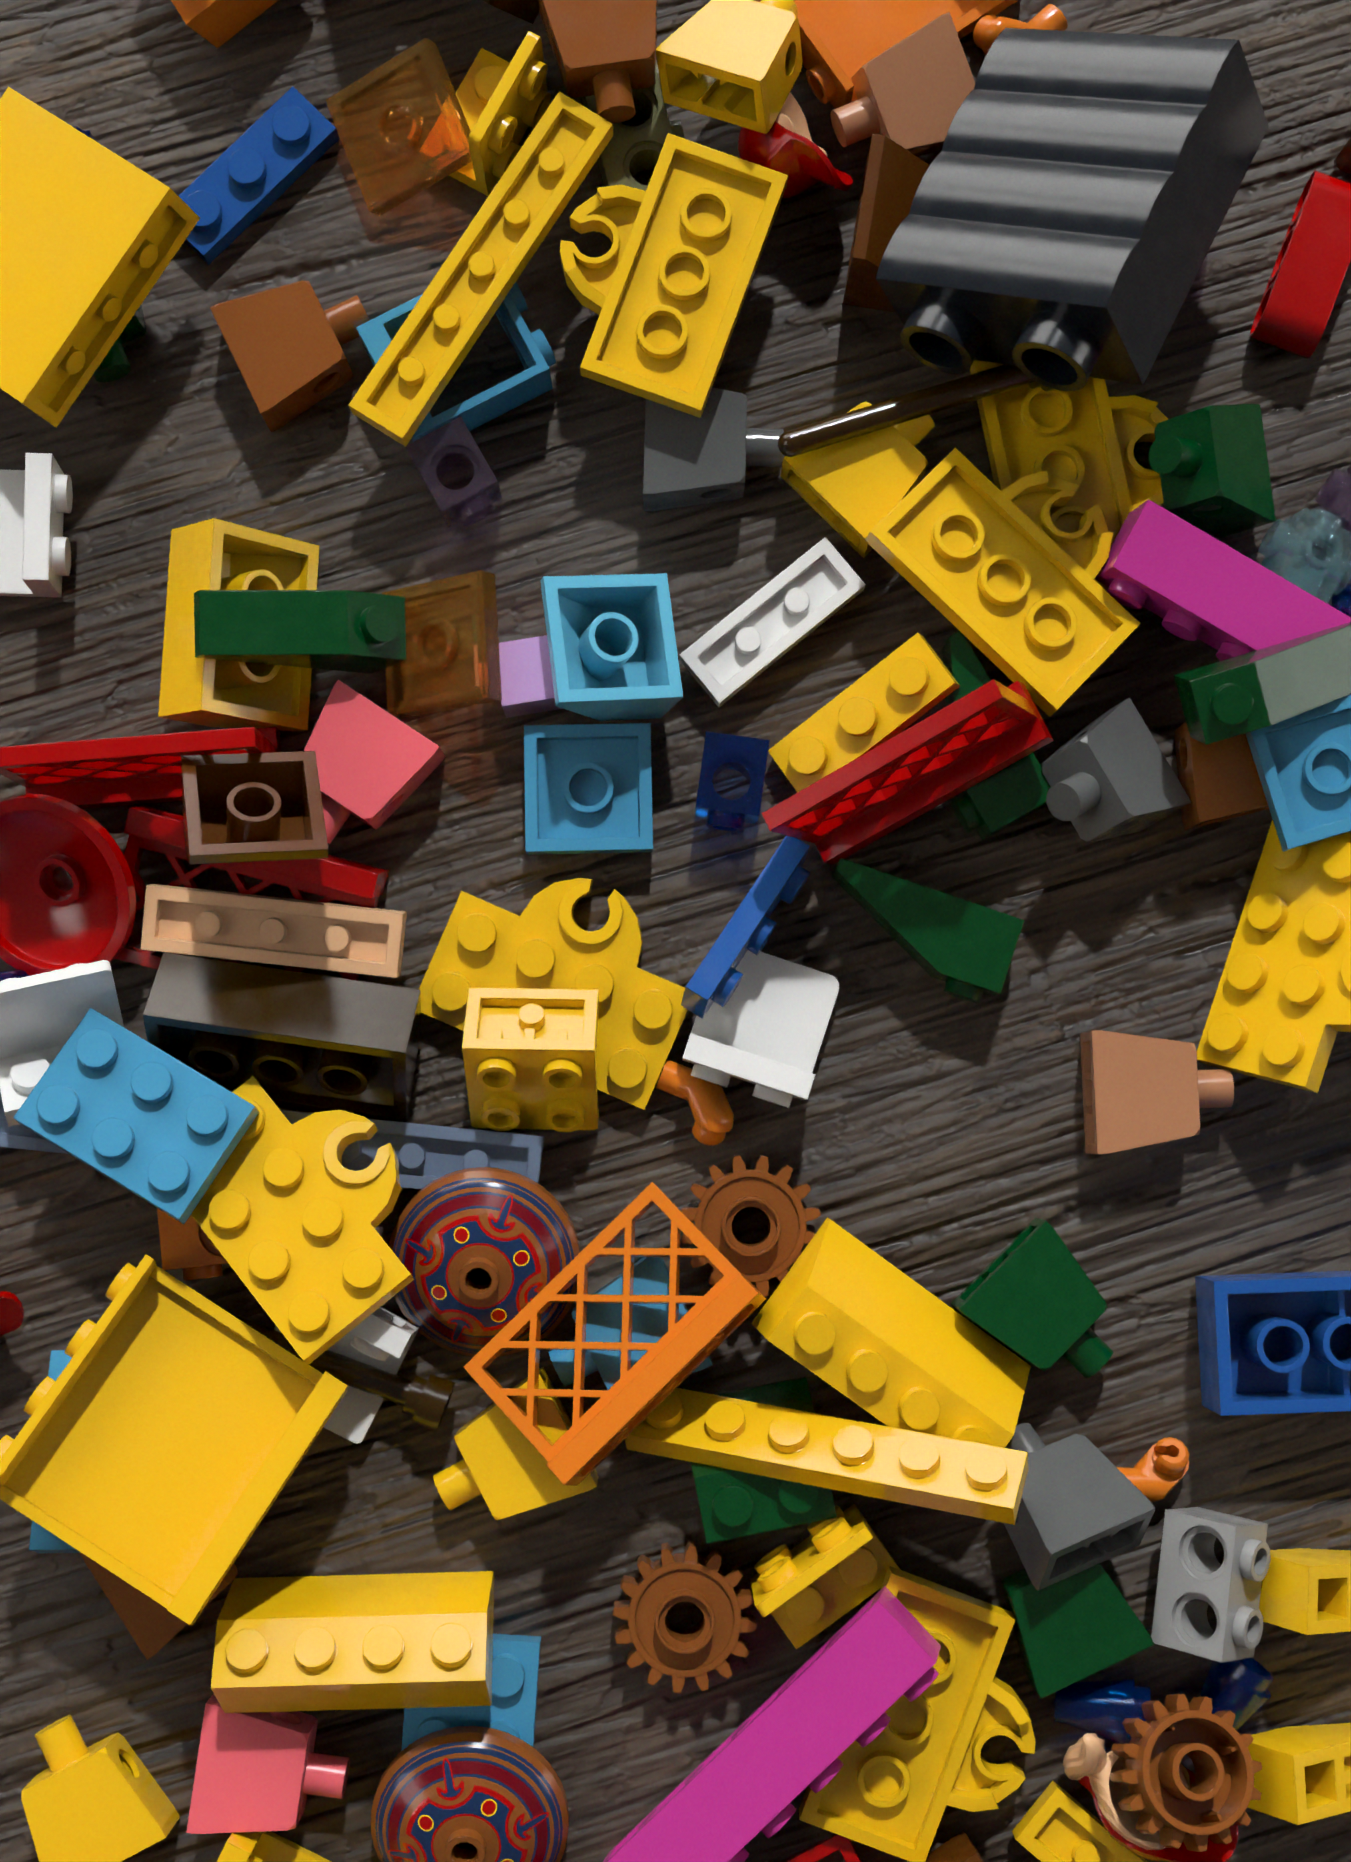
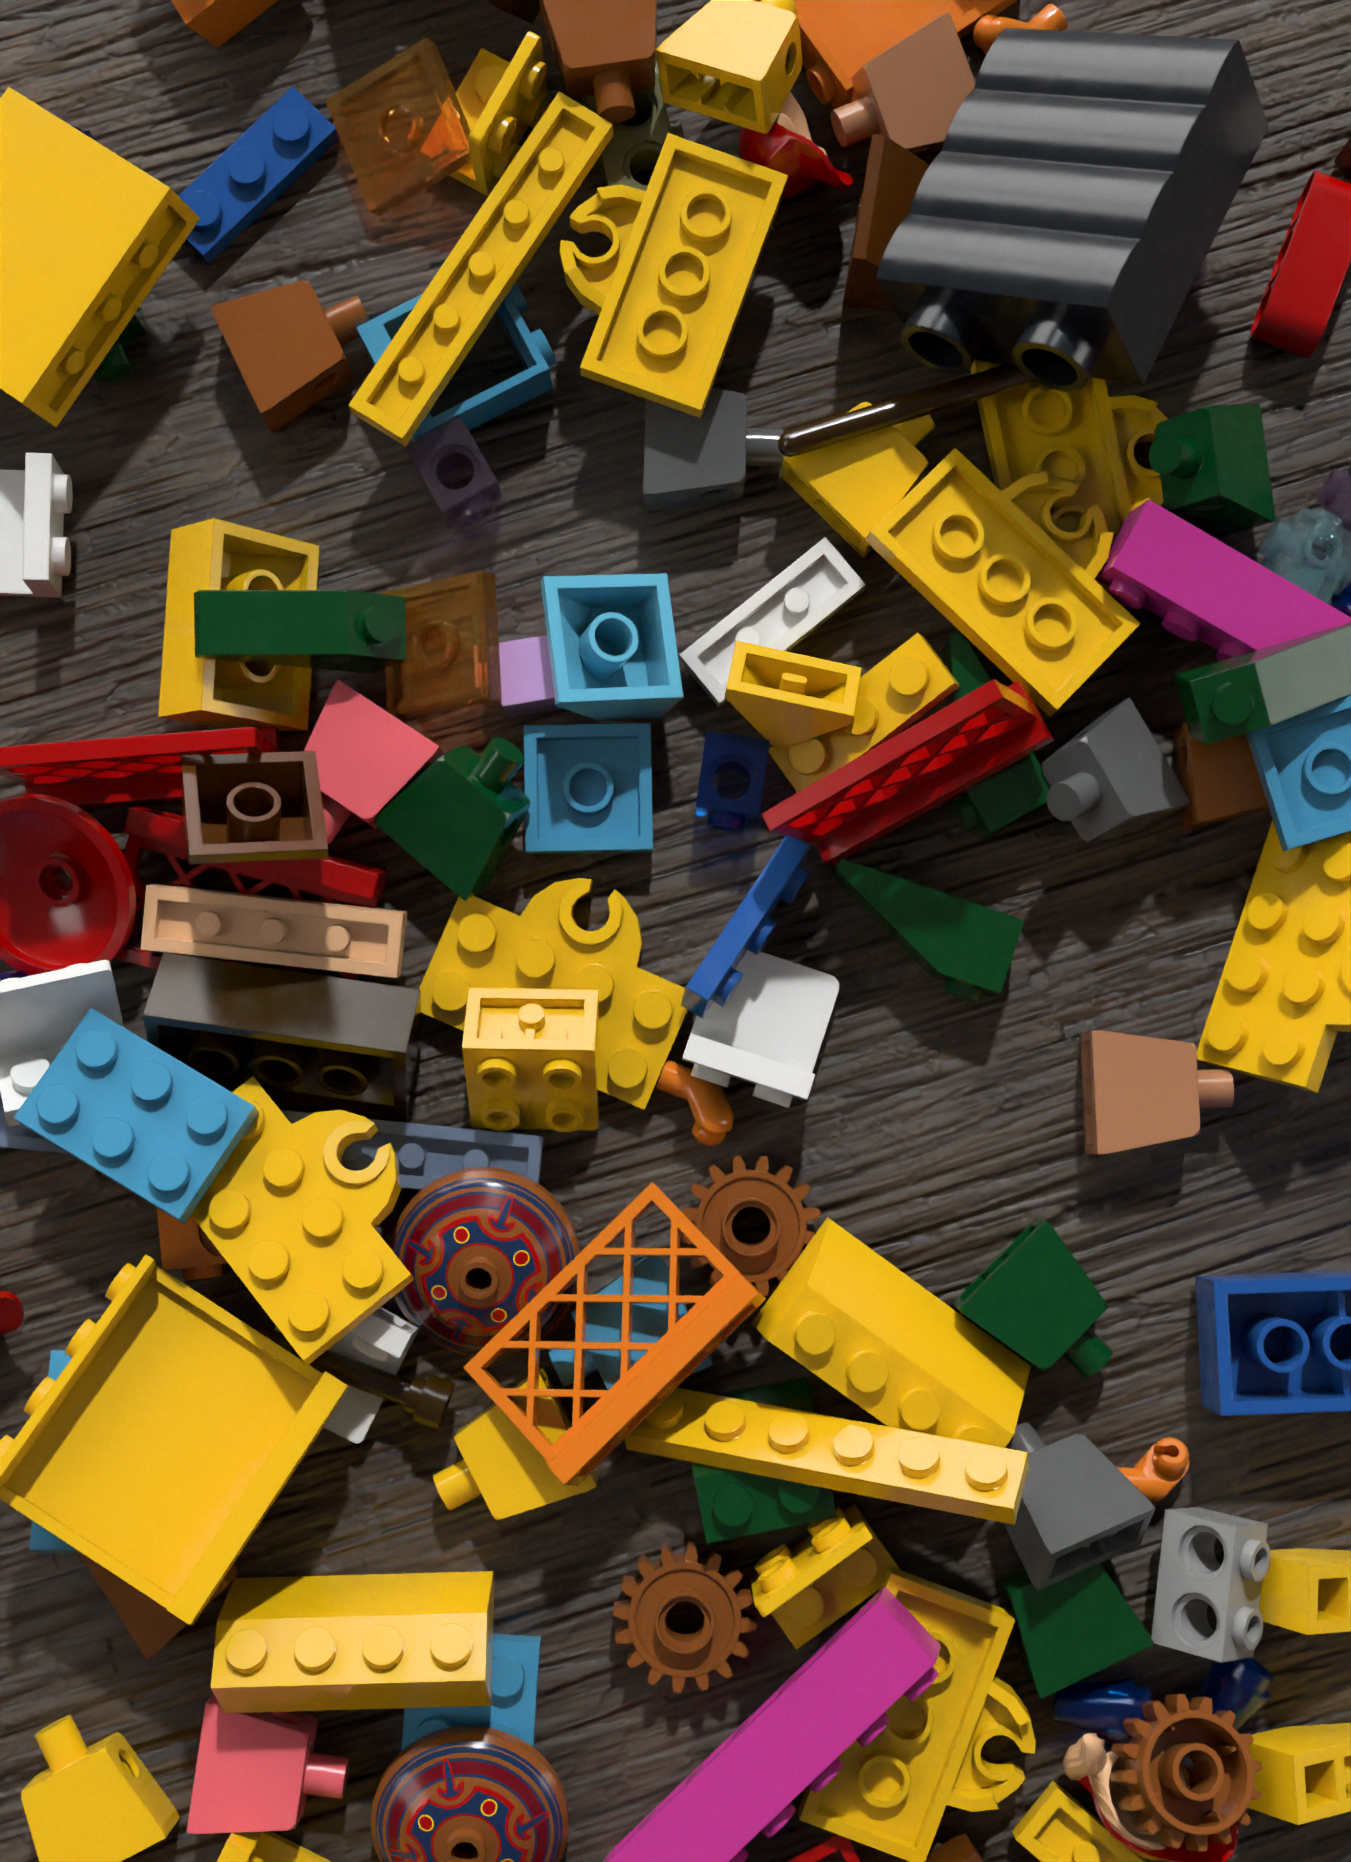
(461, 815): none -> dark green torso
(790, 693): none -> yellow slope

